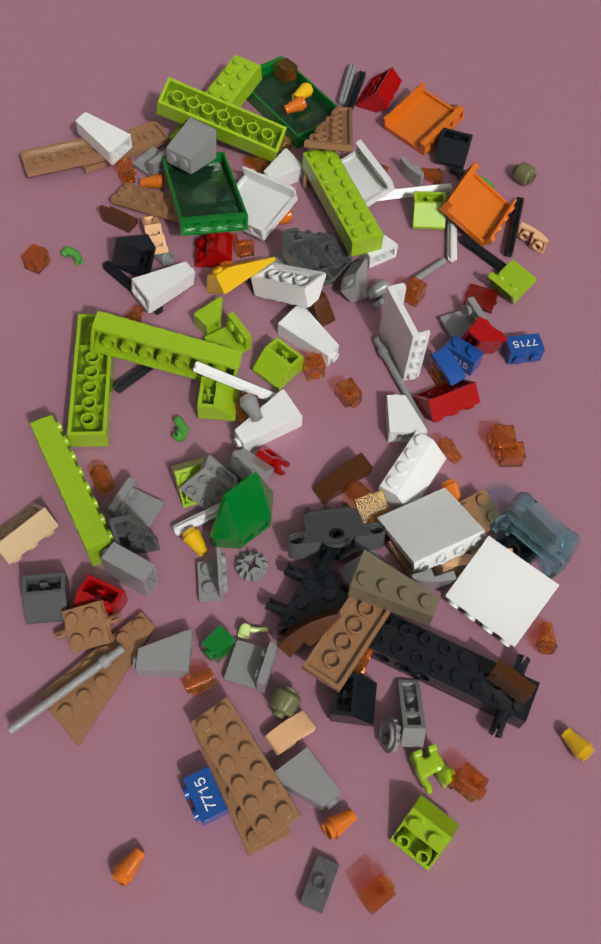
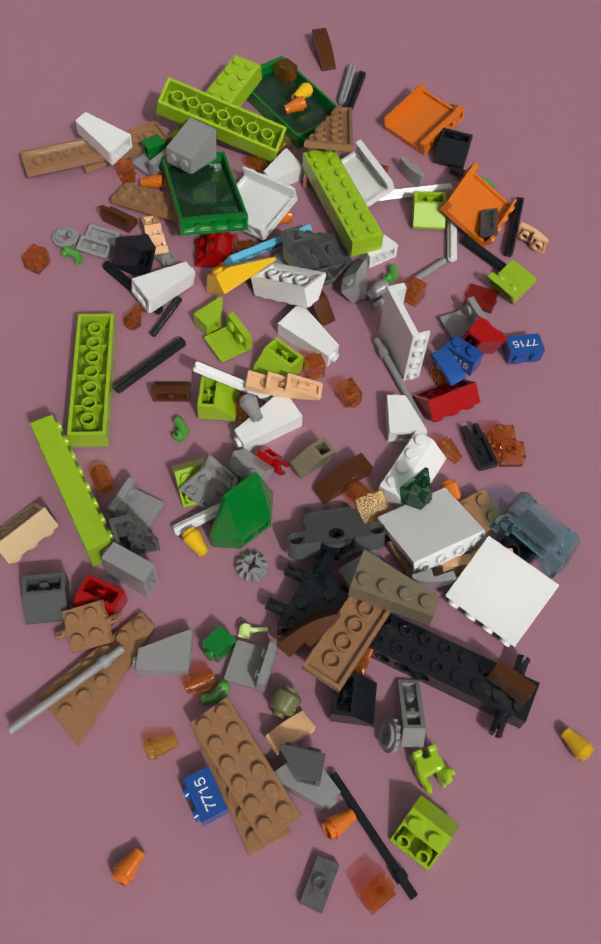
(61, 233): none -> light grey gear
(98, 241): none -> light grey slope
(153, 146): none -> green brick
(159, 347): lime brick -> none
(159, 746): none -> clear yellow cone
(165, 316): none -> black bar
(171, 391): none -> reddish brown panel
(212, 578): light grey bracket -> none
(218, 694): none -> bright green arm
(259, 249): none -> medium azure tile
(281, 386): none -> light nougat slope
(302, 763): none -> dark grey slope
(313, 457): none -> dark tan slope
(323, 49): none -> reddish brown slope
(379, 91): red slope -> none
(393, 275): none -> bright green arm
(399, 874): none -> black bar
(417, 490): none -> clear green slope
(434, 175): clear orange cone -> none
(469, 783): clear orange brick -> none
(479, 447): none -> black hinge
(489, 222): none -> flat silver plate
(524, 173): olive head -> none
(546, 639): clear orange cone -> none

